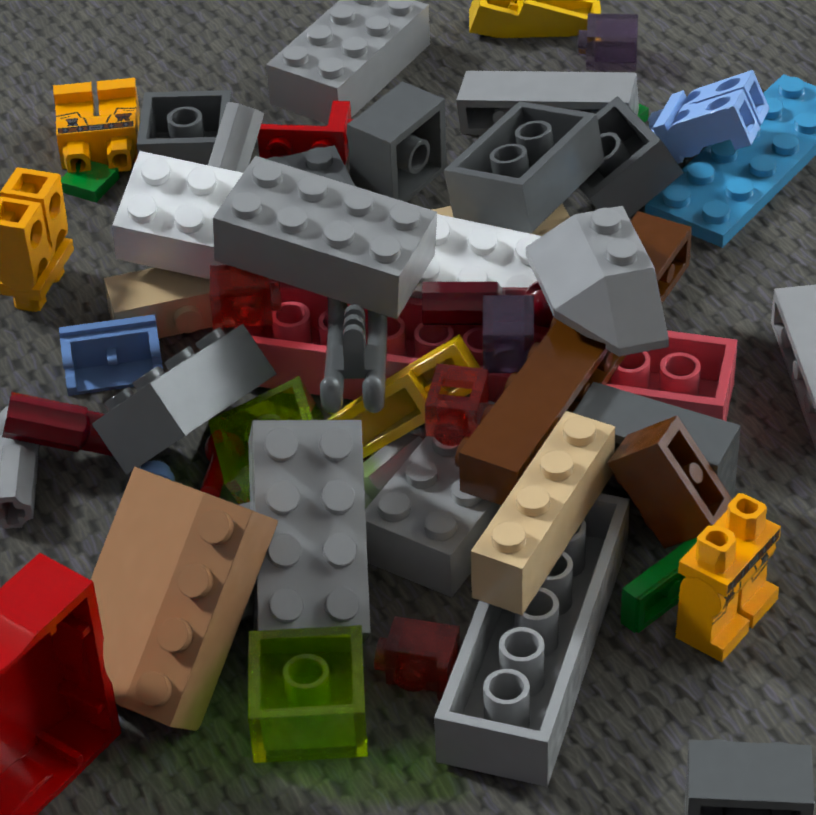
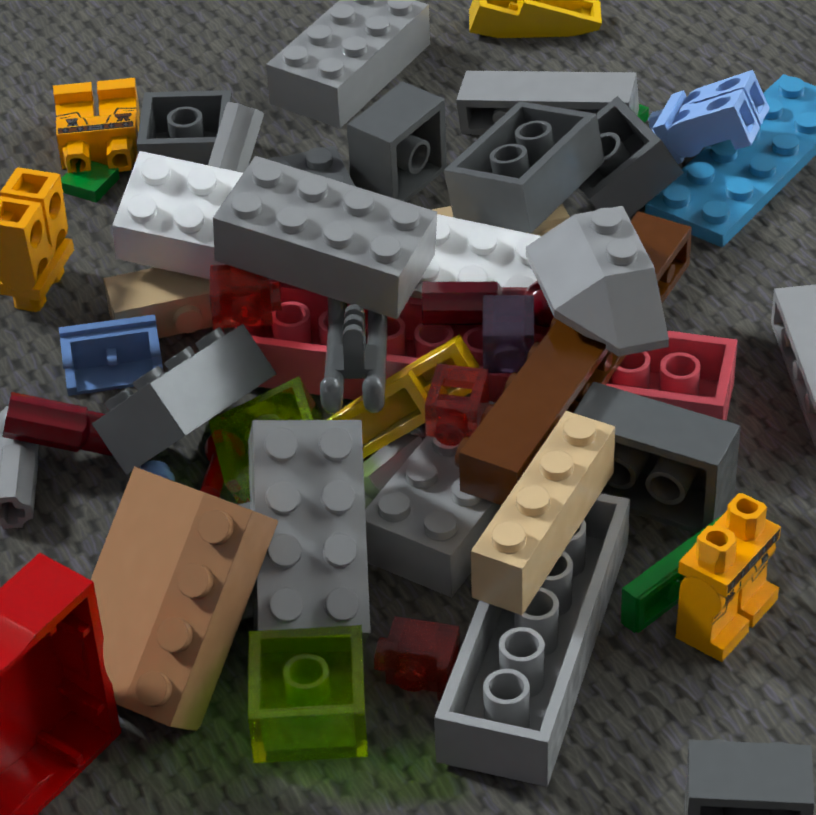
(286, 140): red bracket -> none
(610, 42): clear purple brick -> none
(669, 481): reddish brown brick -> none

